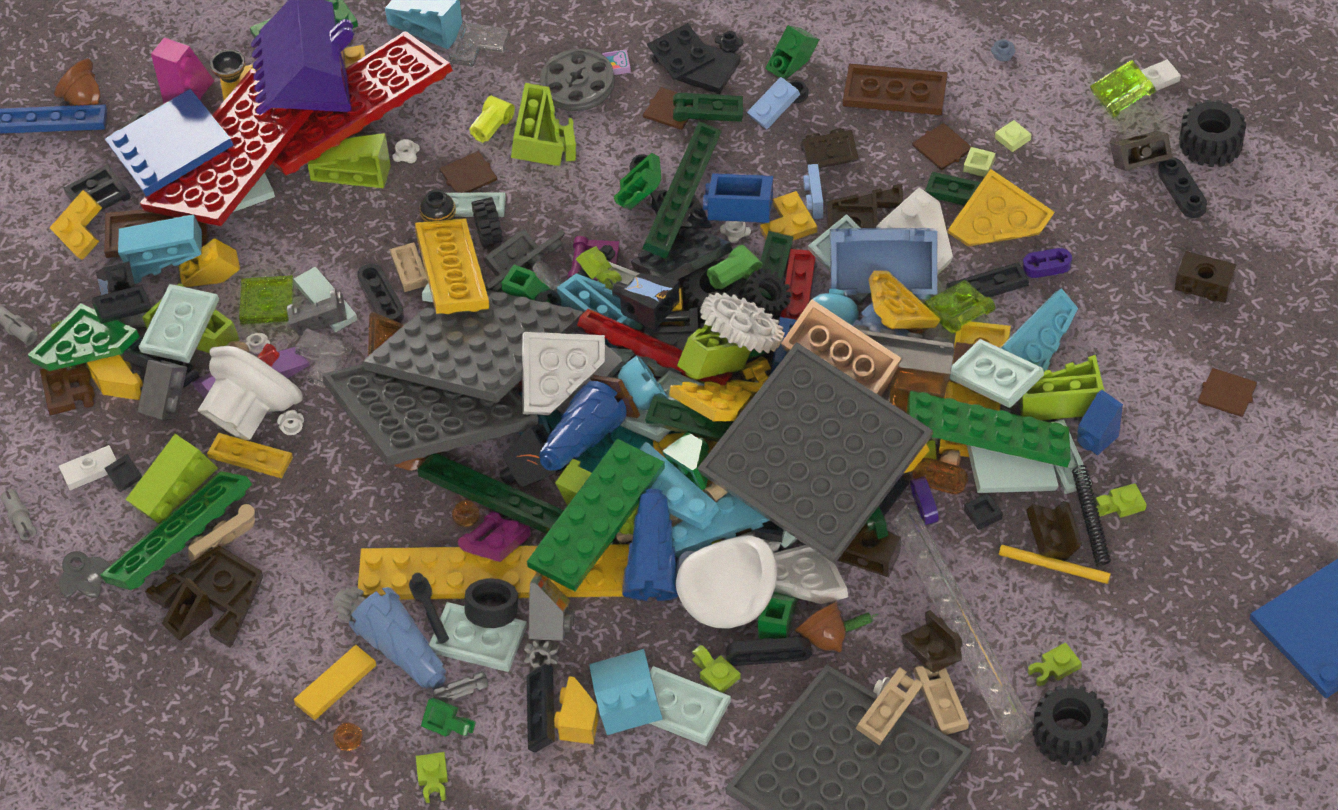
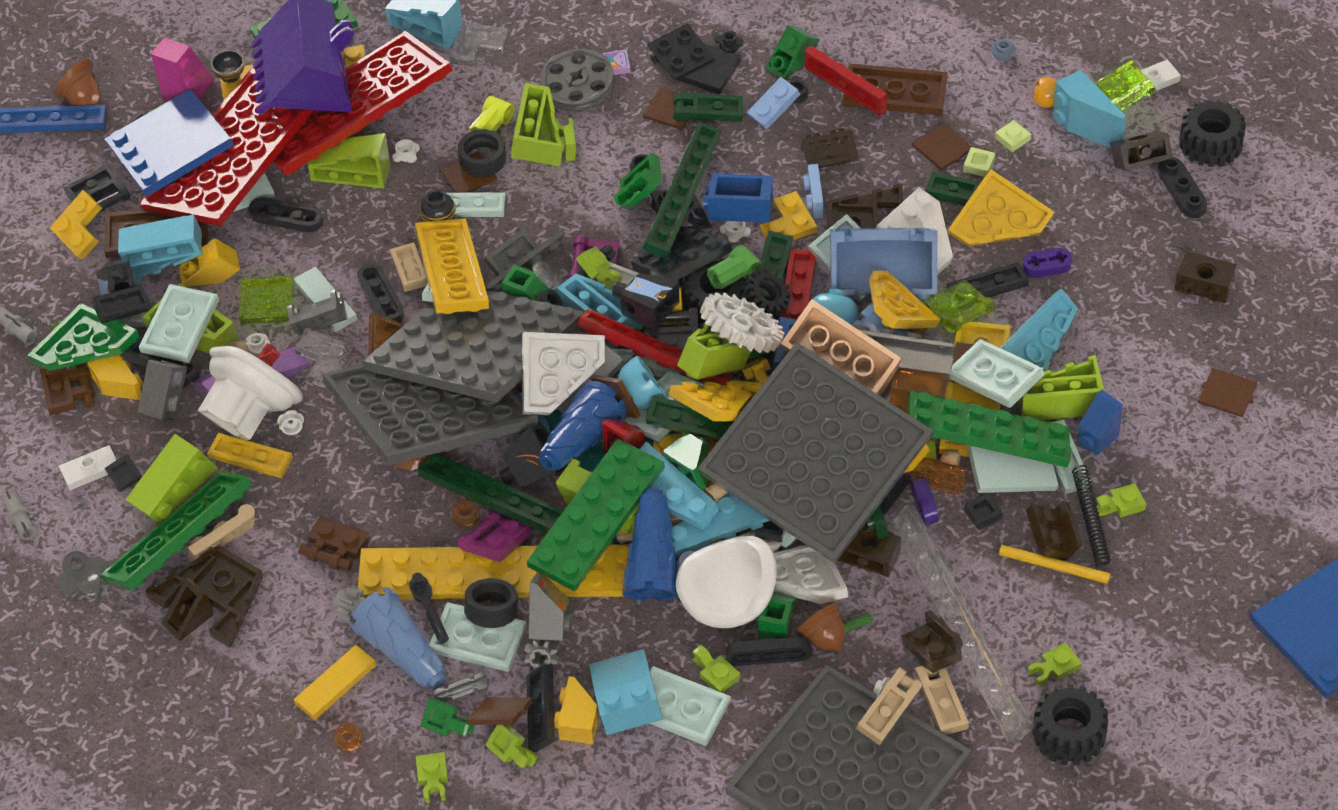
(277, 210): none -> black plate
(336, 537): none -> reddish brown plate
(482, 167): none -> black tyre
(487, 221): black tyre -> none
(500, 711): none -> reddish brown piece
(507, 746): none -> lime plate
(623, 431): none -> red slope
(846, 80): none -> red plate
(1045, 92): none -> light orange piece
(1087, 110): none -> medium azure slope

